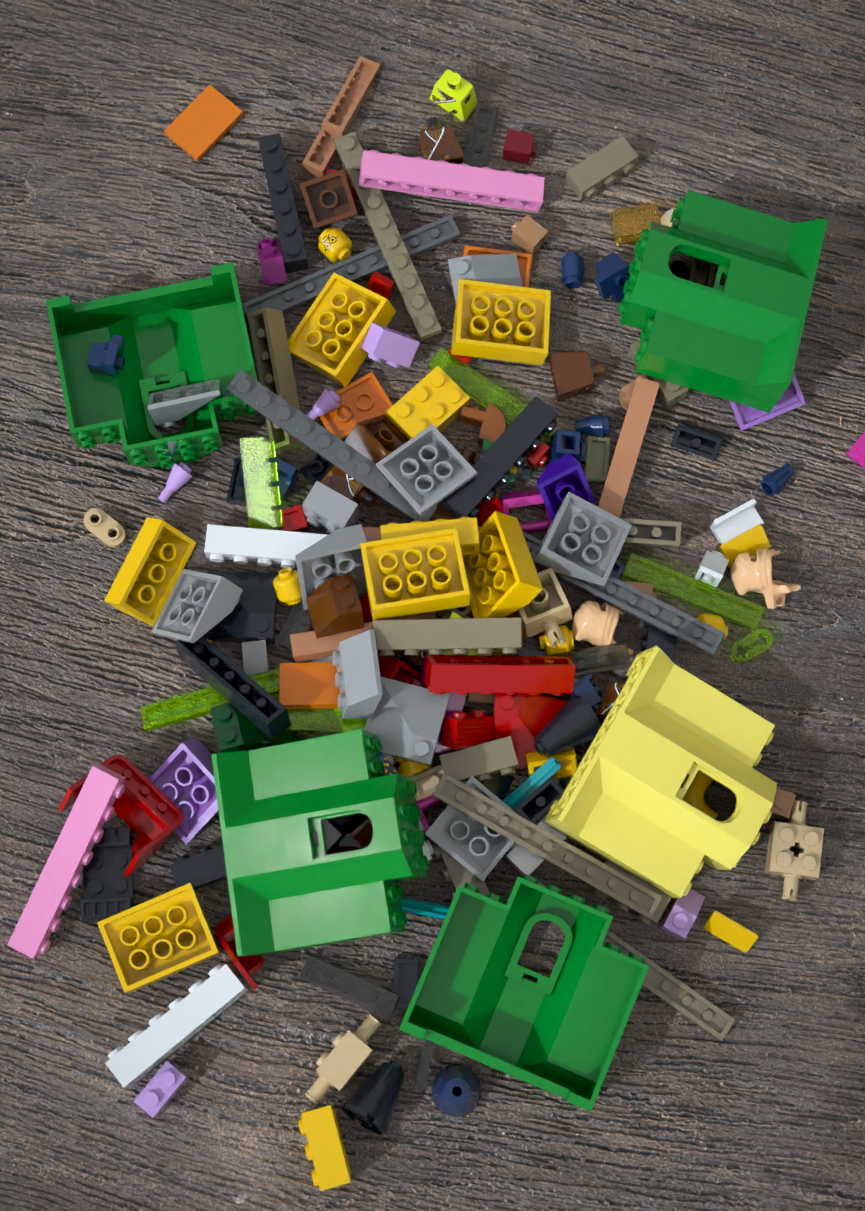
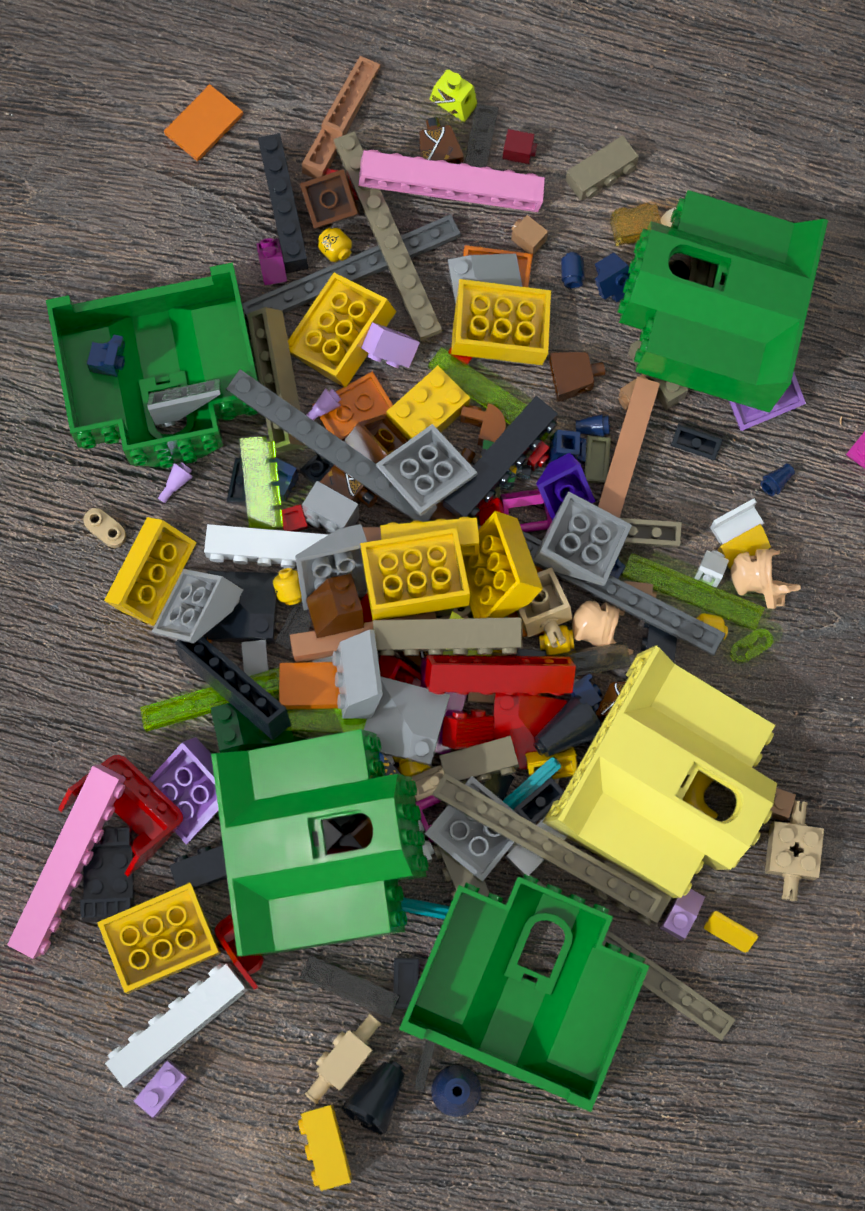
(381, 285): red plate -> none

